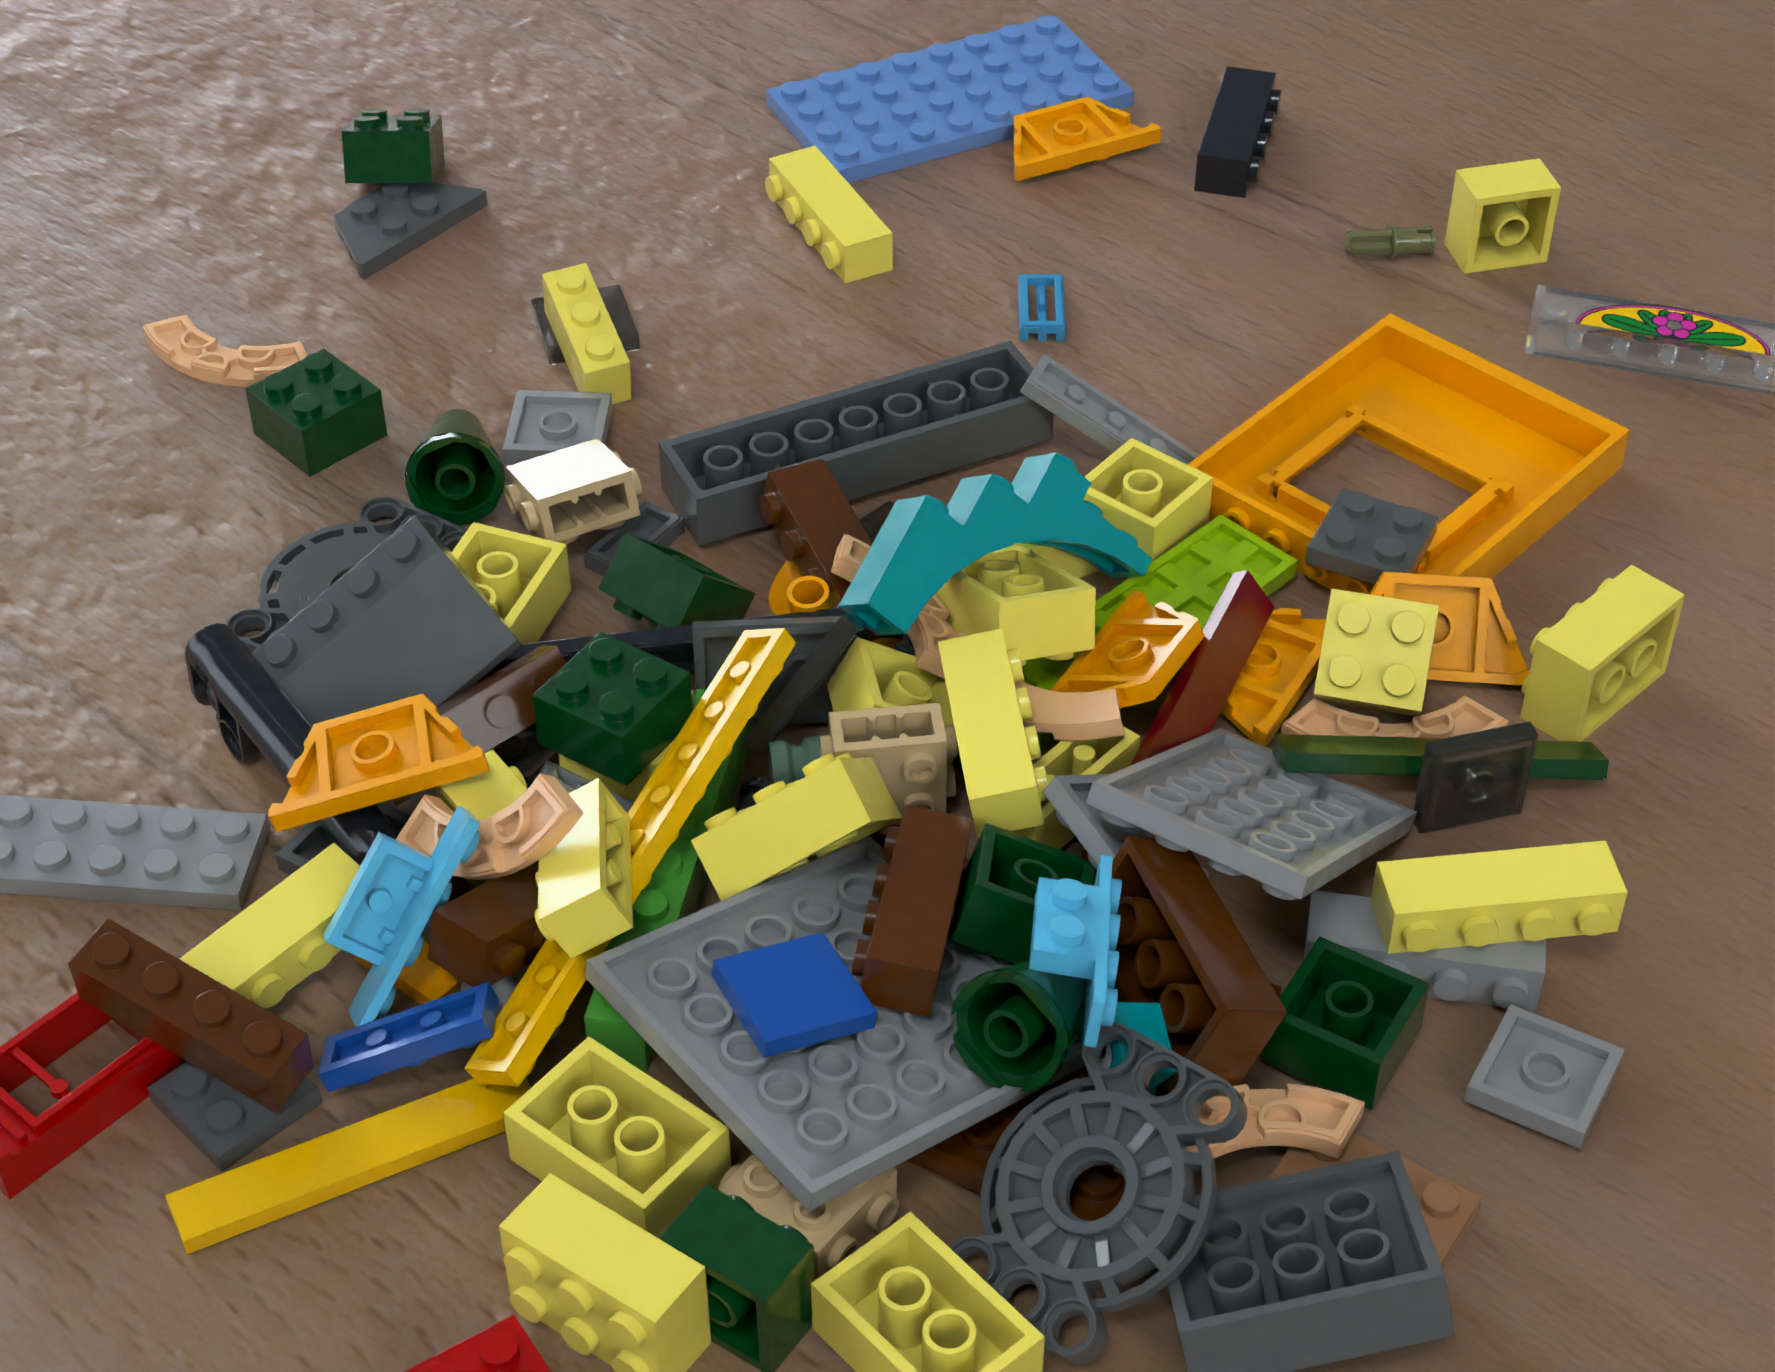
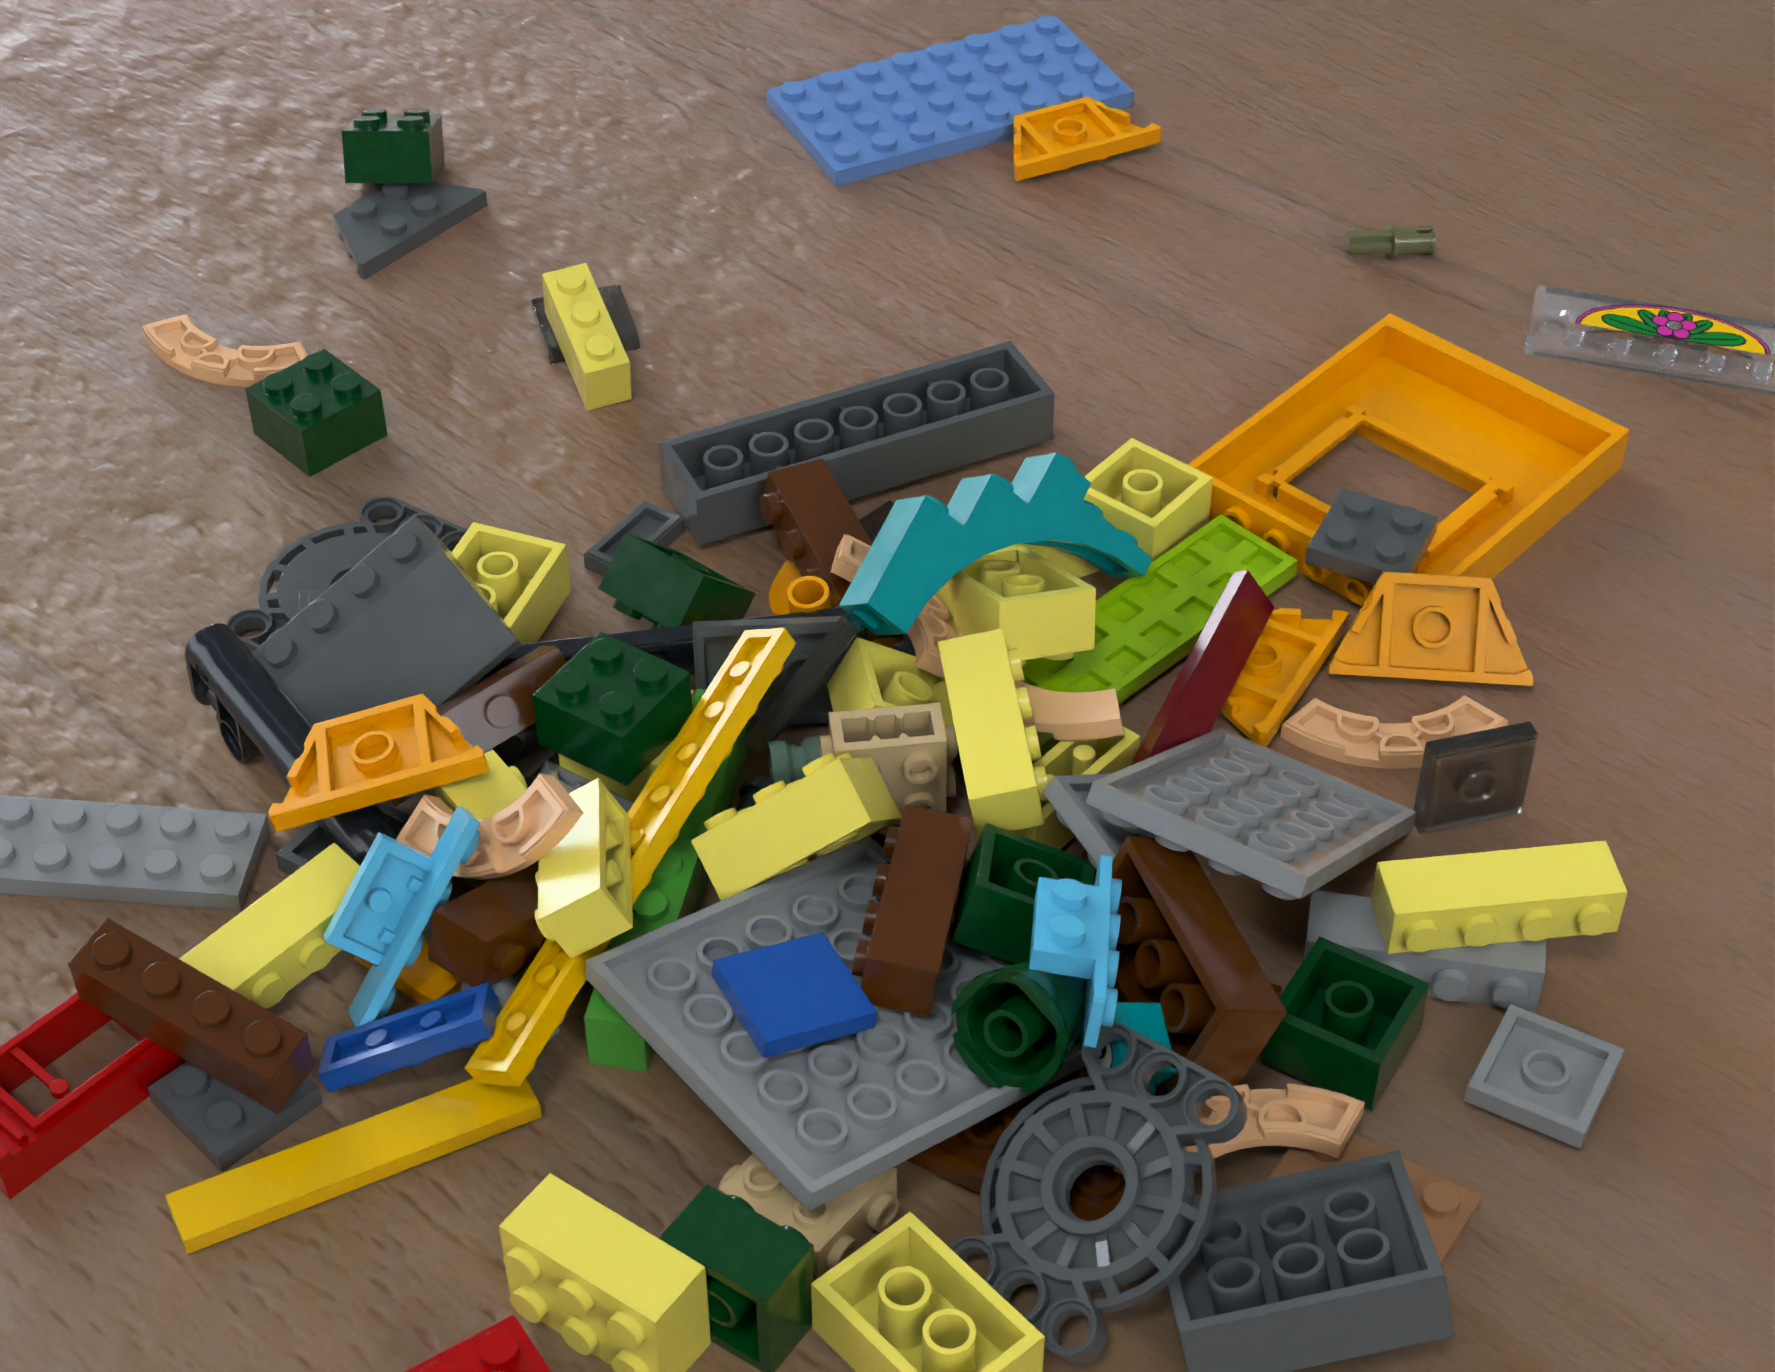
(455, 470): dark green cone -> none
(554, 421): light grey plate -> none
(573, 491): tan brick -> none
(617, 1137): light yellow brick -> none
(830, 214): light yellow brick -> none
(1041, 326): dark azure tile -> none
(1095, 411): light grey tile -> none
(1135, 652): light orange wing -> none
(1237, 132): black brick -> none
(1376, 652): light yellow brick -> none
(1405, 755): dark green tile -> none
(1502, 215): light yellow brick -> none
(1600, 655): light yellow brick -> none

